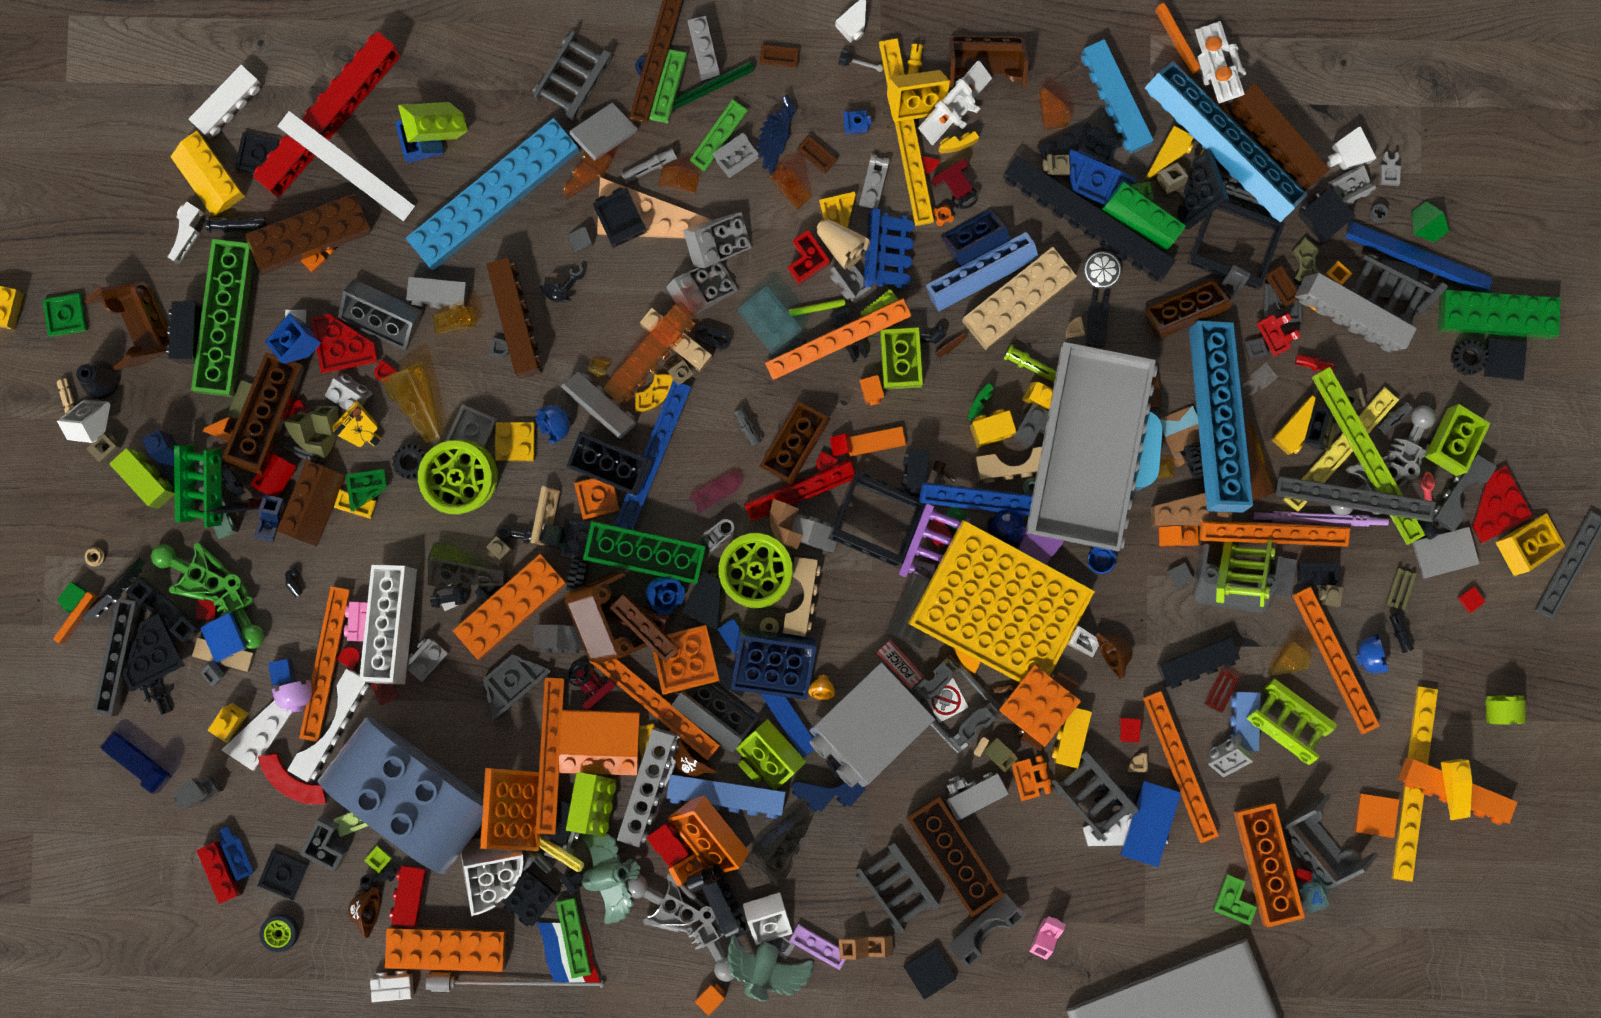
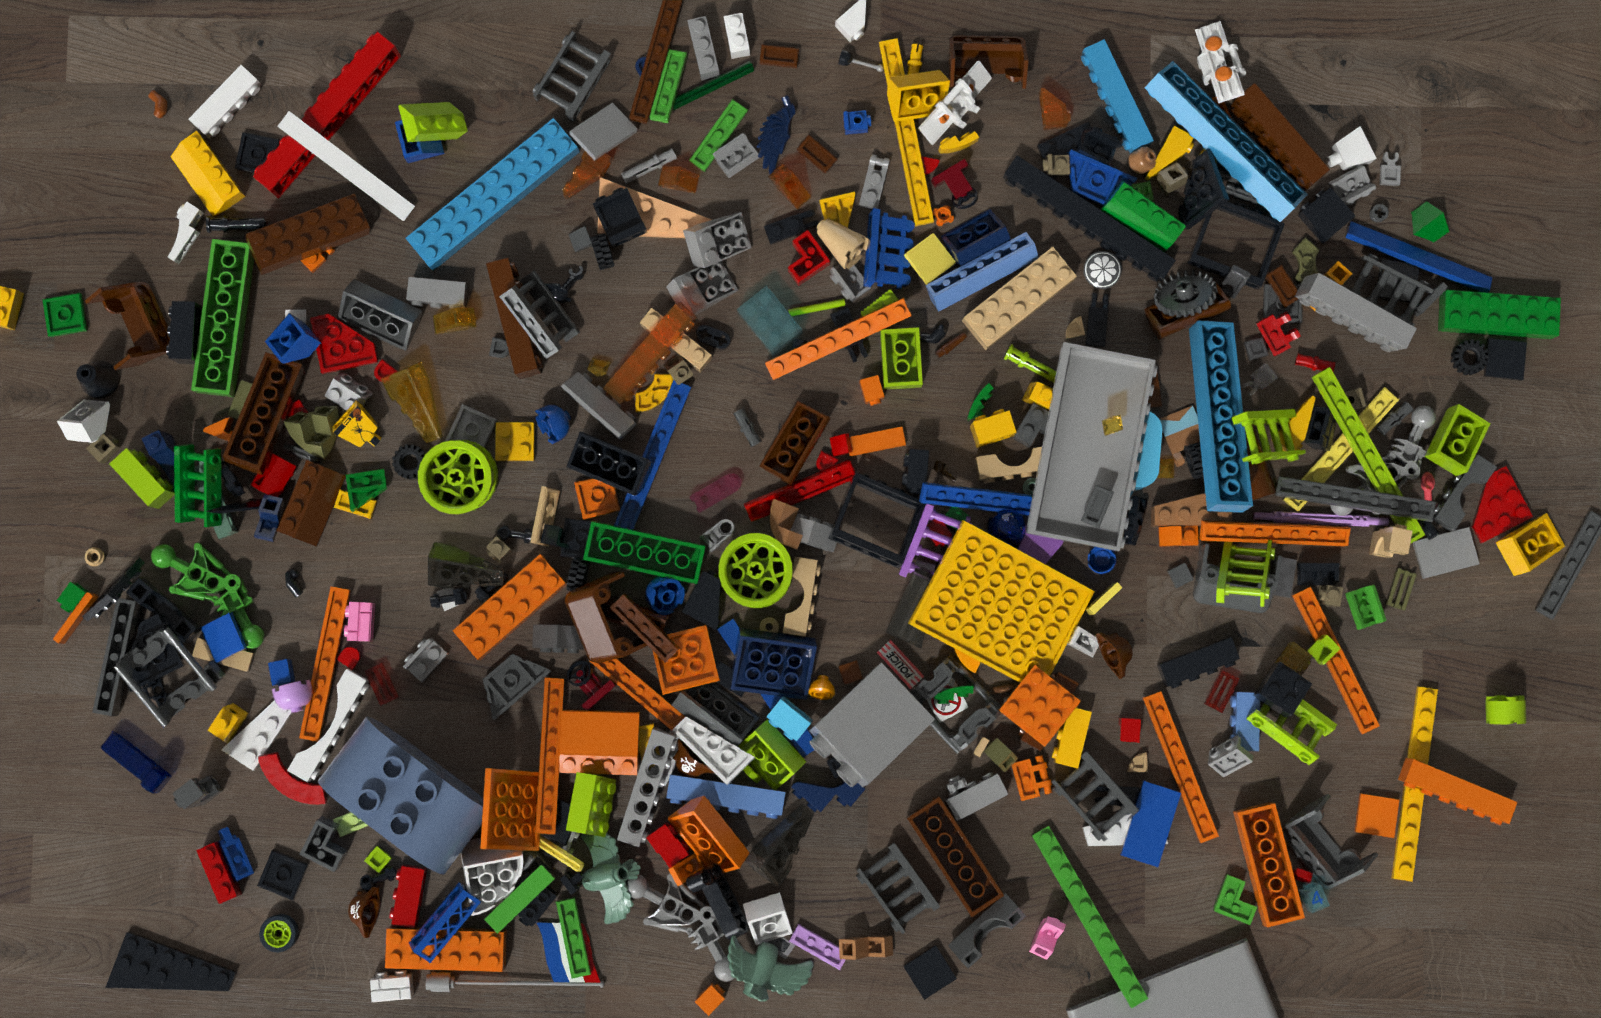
(66, 394): tan axle -> none
(158, 966): none -> black wing
(160, 104): none -> dark orange arm
(175, 700): none -> dark grey piece
(206, 610): red tile -> none
(388, 624): white brick -> none
(439, 918): none -> blue fence
(519, 898): none -> bright green tile
(529, 319): none -> dark grey fence
(602, 251): none -> black tyre
(718, 754): none -> white wing
(736, 35): none -> white brick
(789, 227): none -> black hinge
(789, 719): none -> medium azure brick
(850, 672): none -> reddish brown tile
(929, 258): none -> light yellow tile
(944, 696): none -> green slope
(1090, 917): none -> bright green plate
(1097, 506): none -> dark grey tile
(1103, 598): none -> light yellow tile
(1112, 424): none -> clear yellow slope
(1136, 518): none -> black hinge
(1142, 160): none -> medium nougat head
(1177, 38): orange tile -> none
(1187, 289): none -> dark grey gear
(1270, 418): none -> lime fence
(1282, 689): none -> black brick
(1323, 649): none -> lime panel
(1365, 606): none -> bright green bracket
(1372, 655): blue cylinder -> none
(1390, 541): none -> tan arch
(1401, 632): black pin -> none
(1458, 787): yellow slope -> none
(1471, 599): red tile -> none

